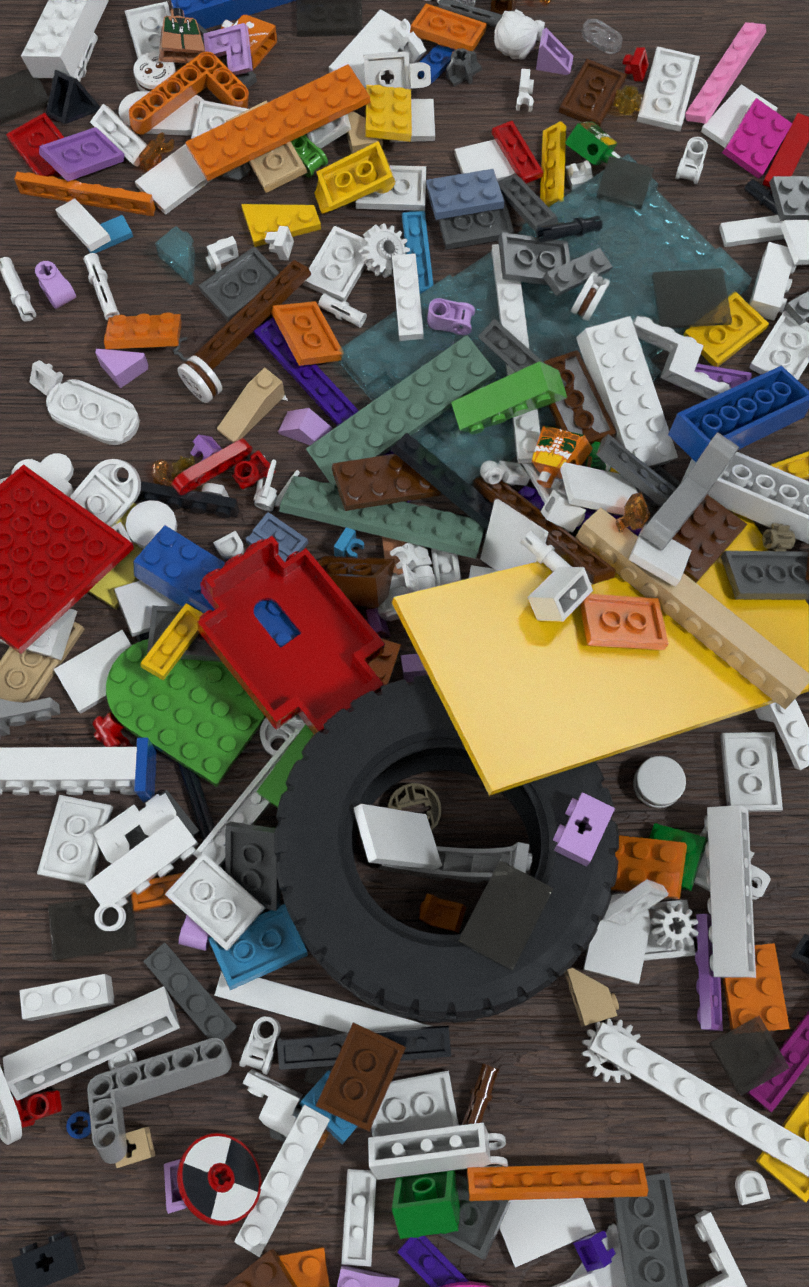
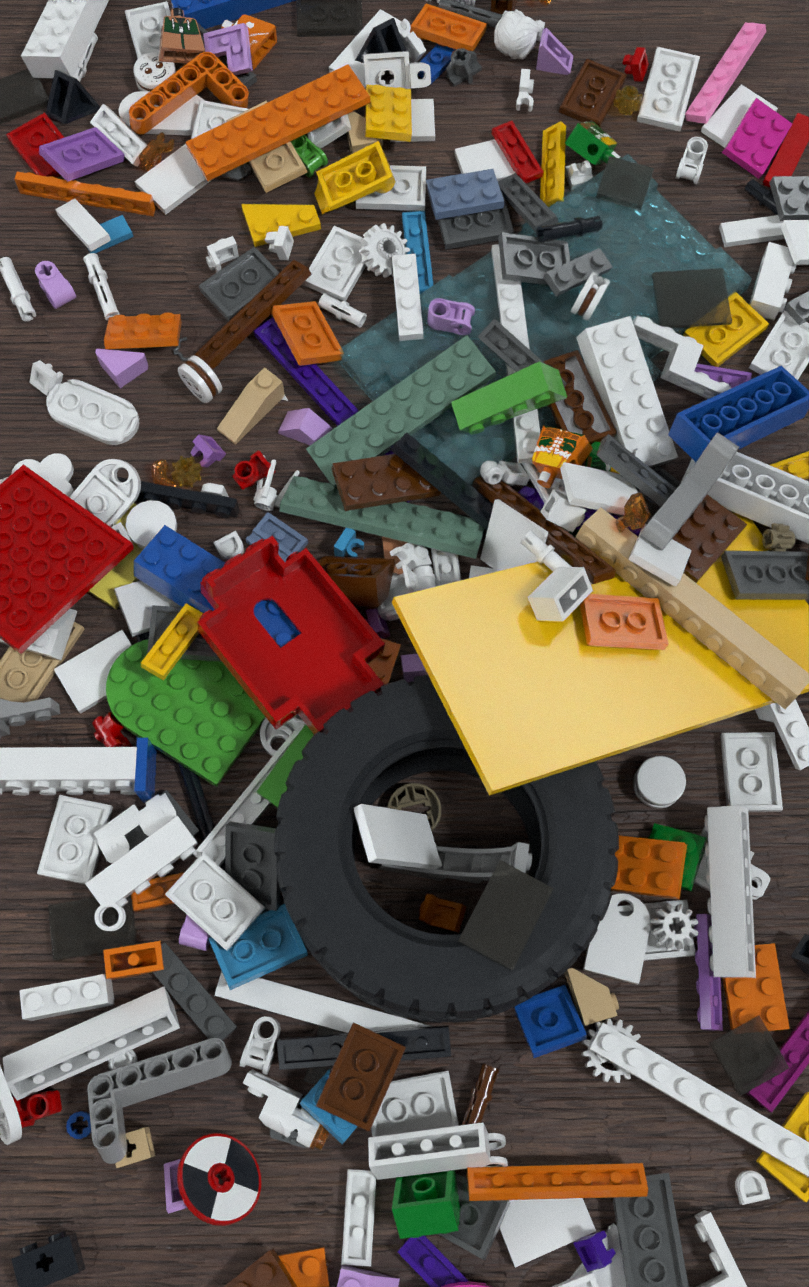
(133, 960): none -> orange slope
(178, 252): clear light blue slope -> none
(211, 466): red beam -> none
(282, 1180): white bracket -> none
(382, 39): none -> black slope
(550, 1021): none -> blue tile
(595, 816): lavender brick -> none
(602, 36): clear plate -> none
(635, 902): white tile -> none

